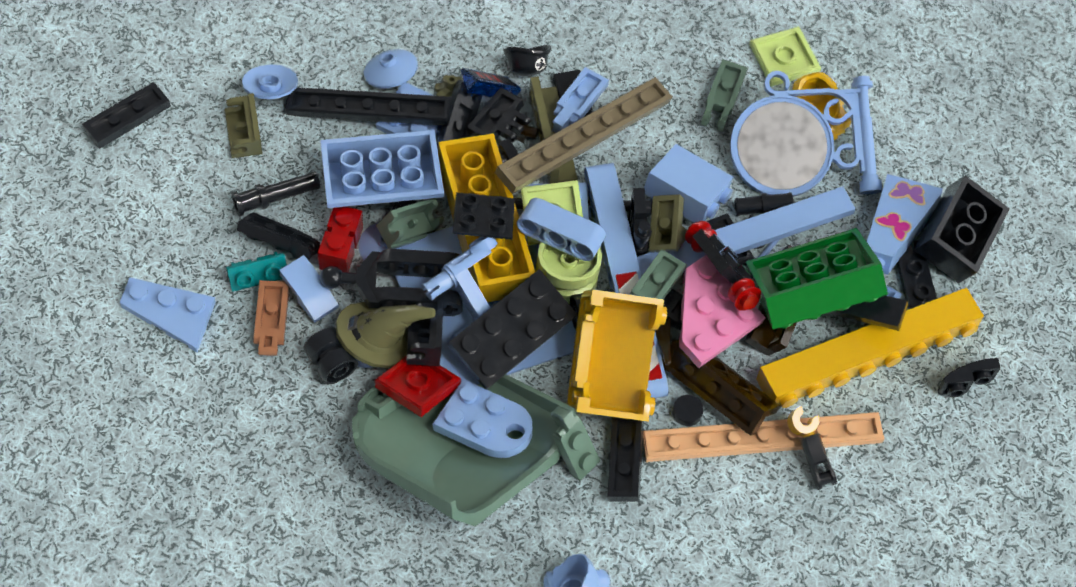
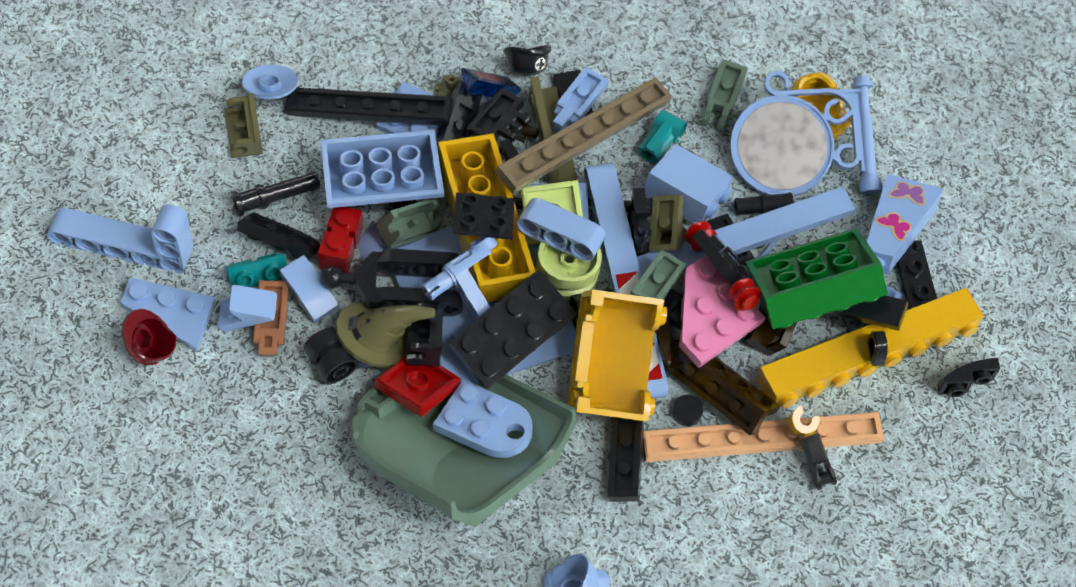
(126, 115): black plate -> none
(147, 337): none -> dark red piece
(162, 247): none -> light blue beam
(246, 308): none -> light blue slope
(390, 68): light blue dish -> none
(574, 443): sand green hinge -> none
(663, 134): none -> teal piece
(785, 52): yellowish green tile -> none
(877, 347): none -> black tile
(962, 229): black brick -> none

